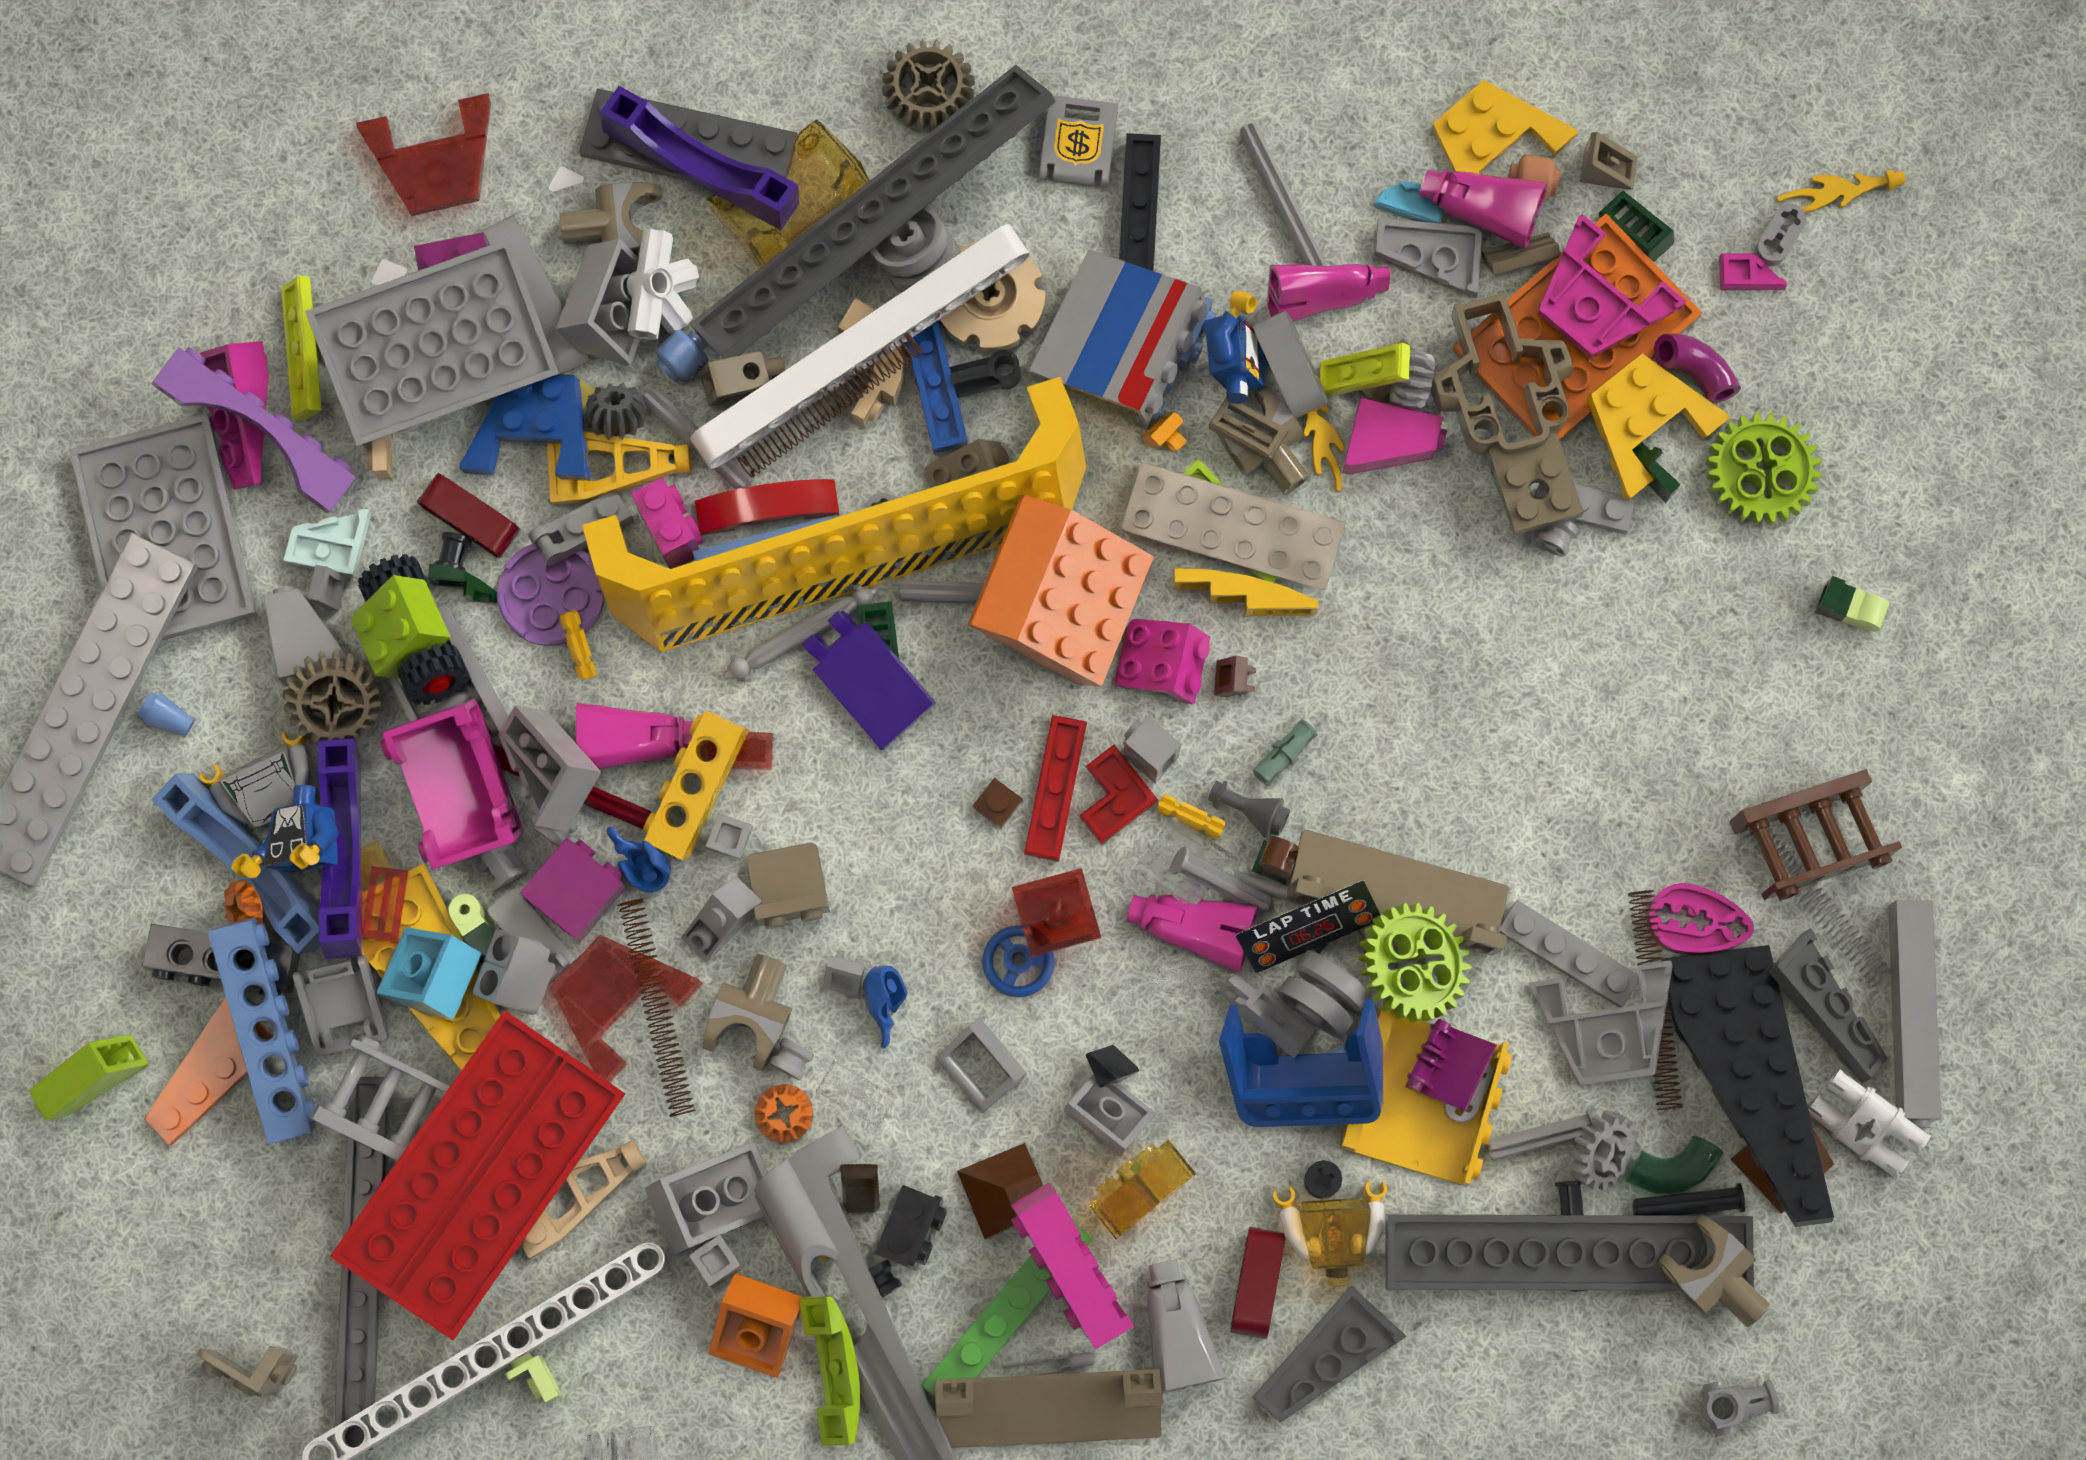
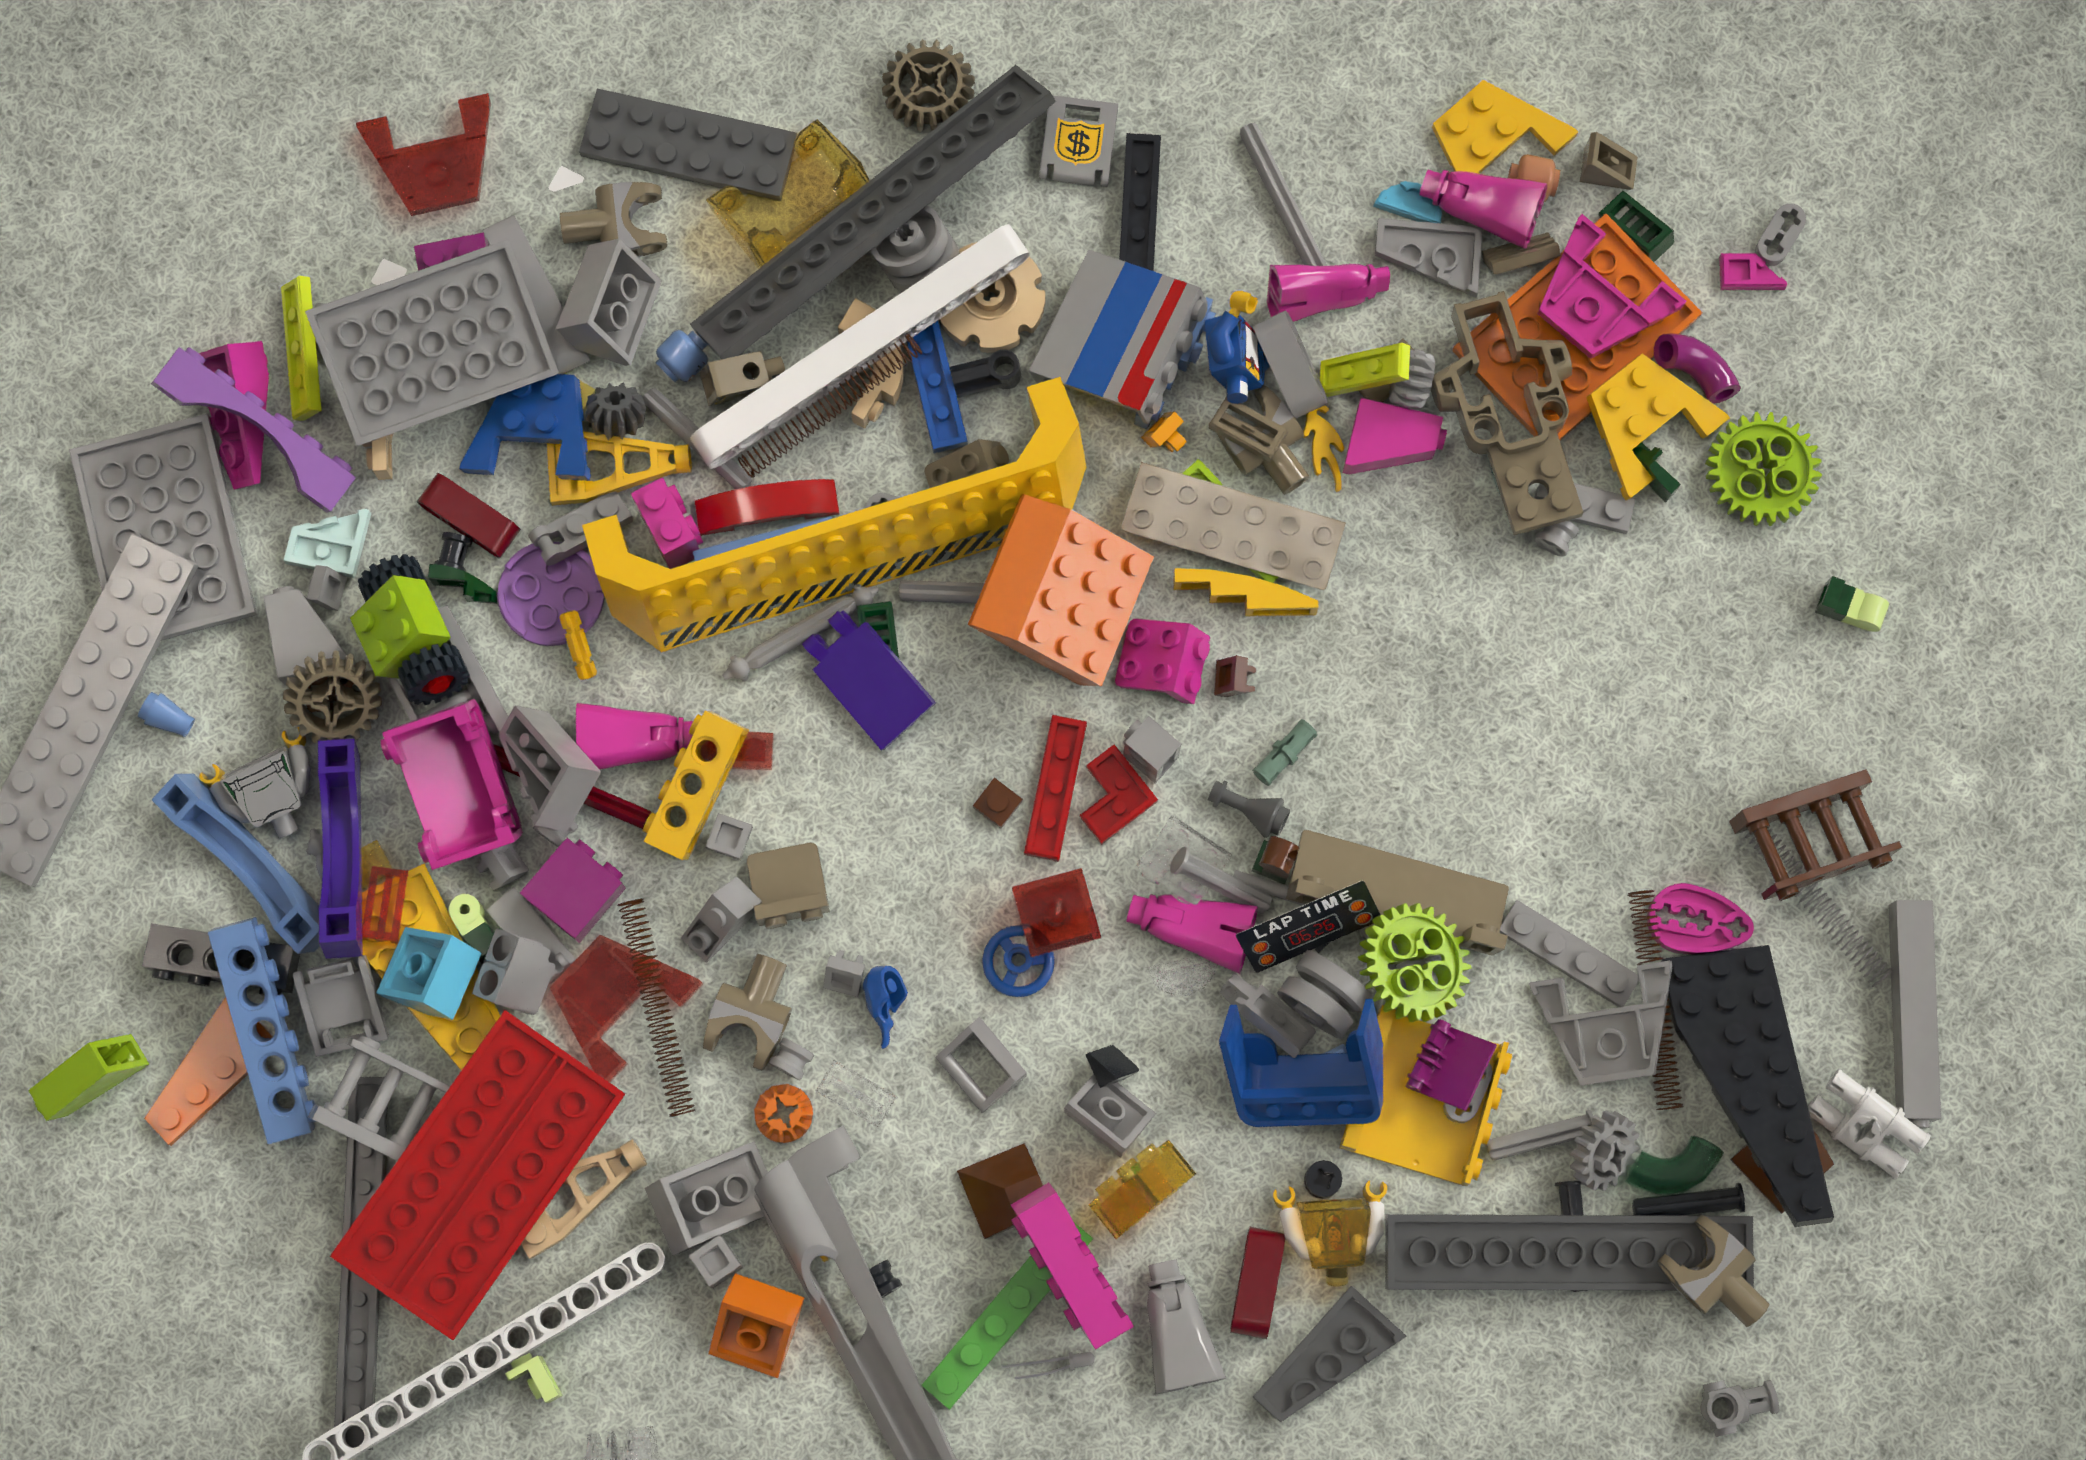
(242, 902): orange gear -> none
(274, 1369): dark tan bracket -> none
(297, 840): torso -> none
(645, 865): blue piece -> none
(656, 288): white piece -> none
(744, 185): dark purple arch -> none
(838, 1369): lime slope -> none
(860, 1188): dark brown tile -> none
(910, 1227): black bracket -> none
(1050, 1408): dark tan bracket -> none
(1191, 816): yellow axle -> none
(1813, 989): dark grey wing -> none
(1836, 186): yellow piece -> none

